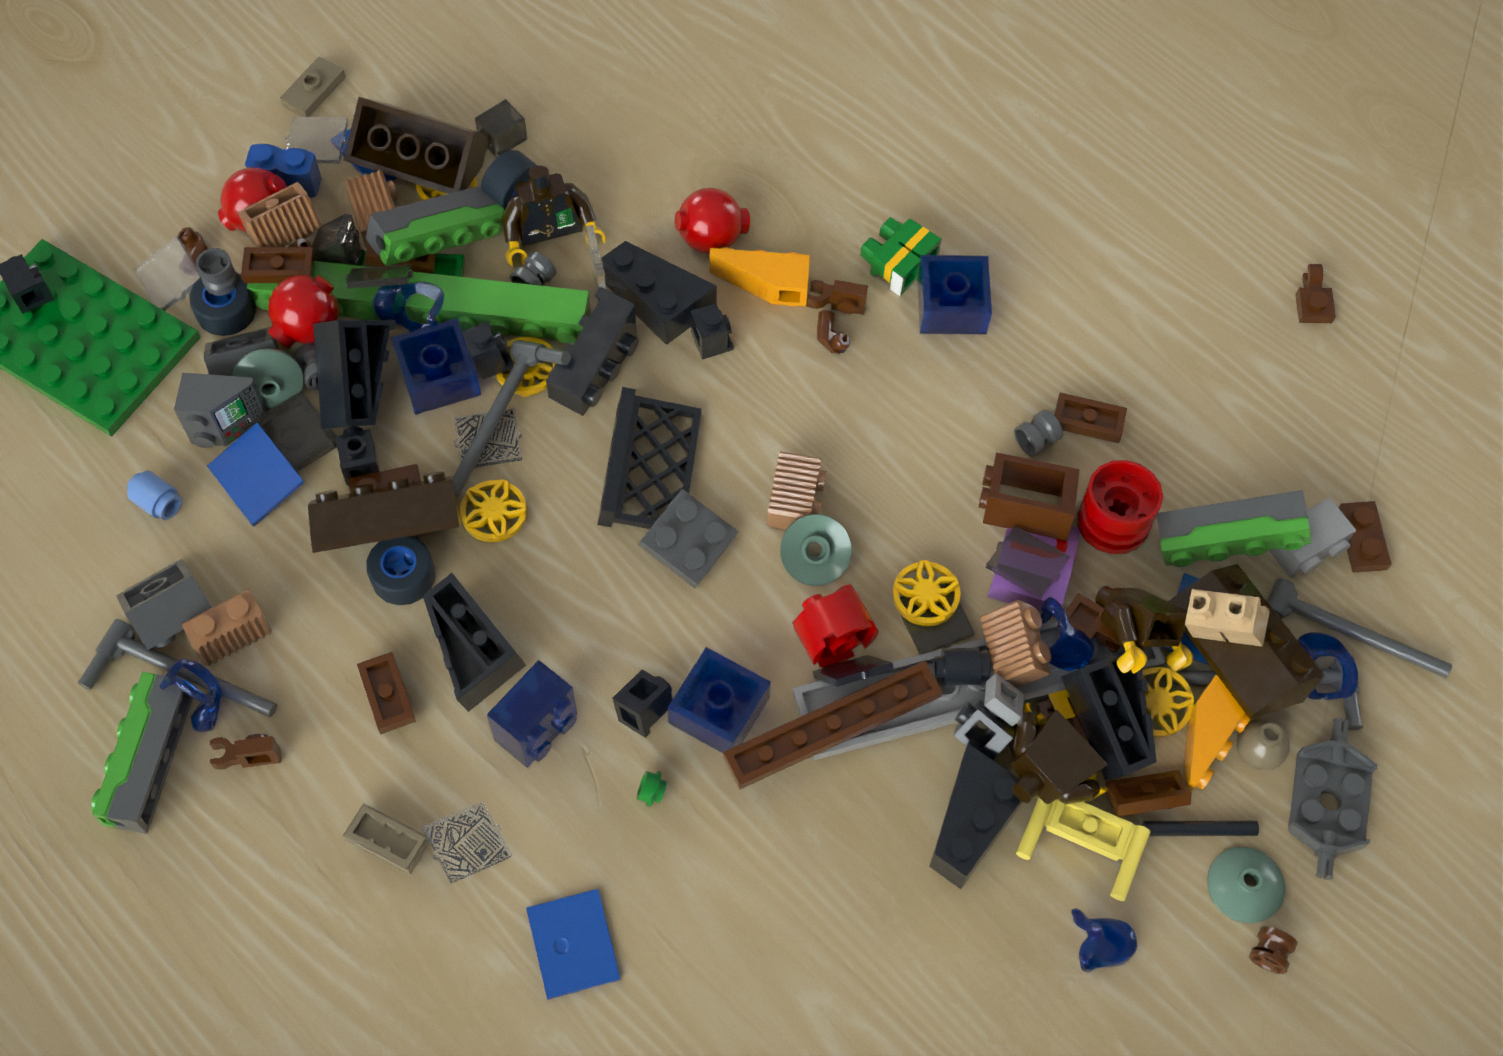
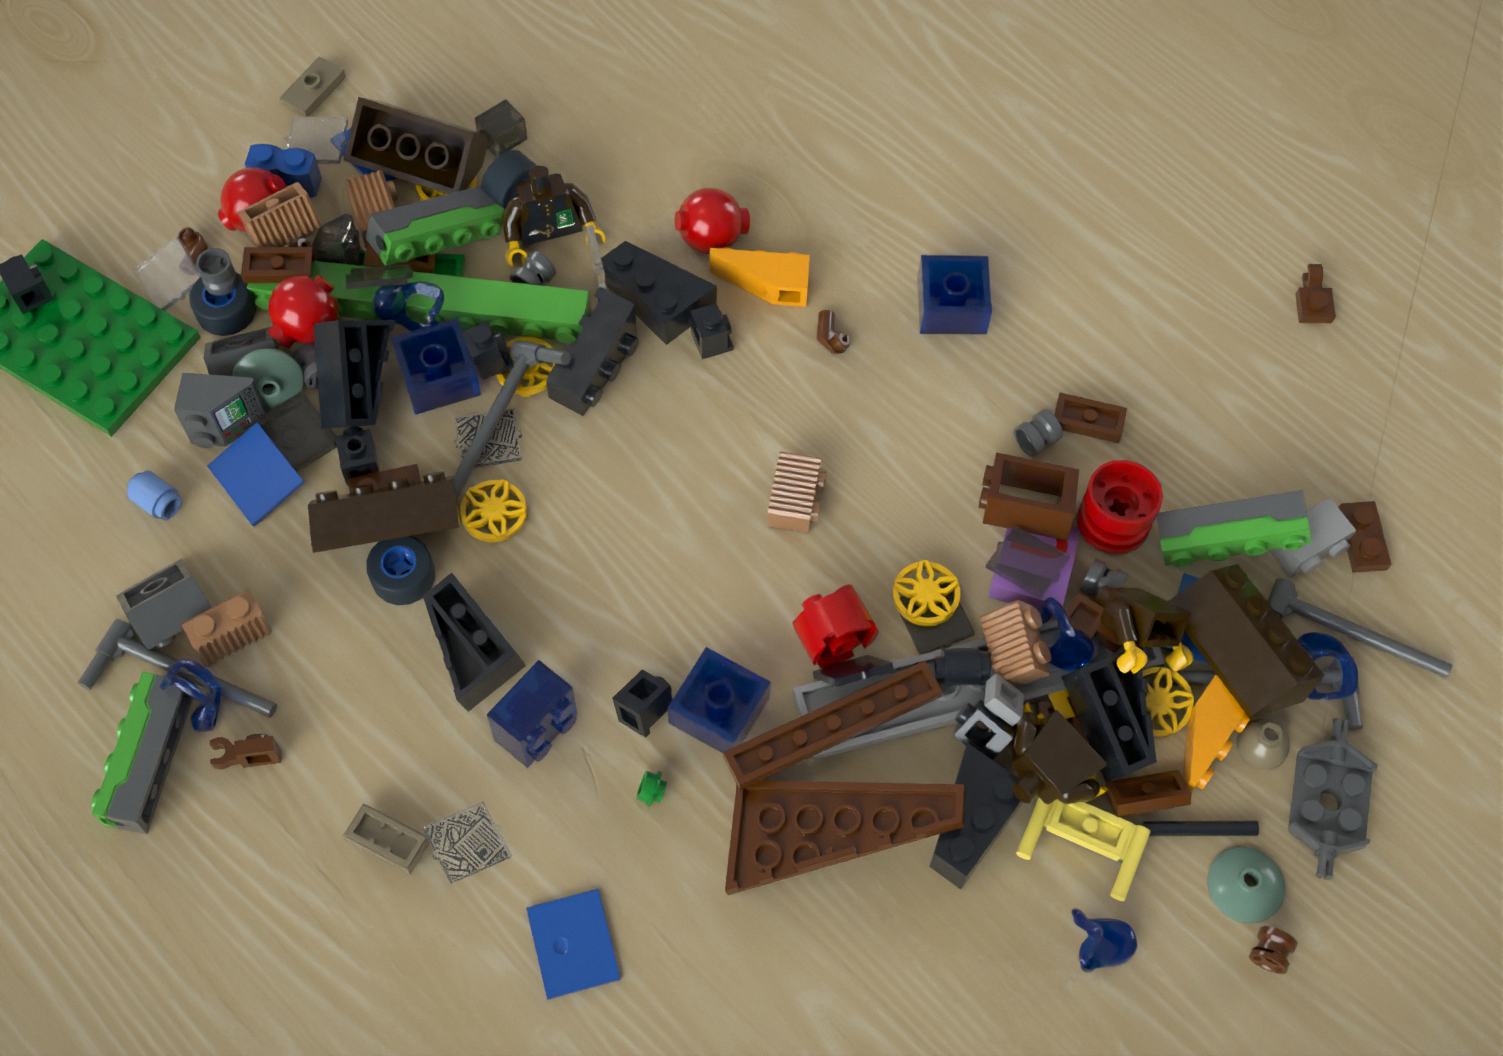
(386, 692): reddish brown plate -> none
(622, 449): black fence -> none
(688, 538): dark grey plate -> none
(811, 825): none -> reddish brown wing
(819, 568): sand green dish -> none
(842, 296): reddish brown plate -> none
(901, 253): green hips -> none
(1101, 576): none -> dark grey wheel
(1227, 616): tan hips -> none

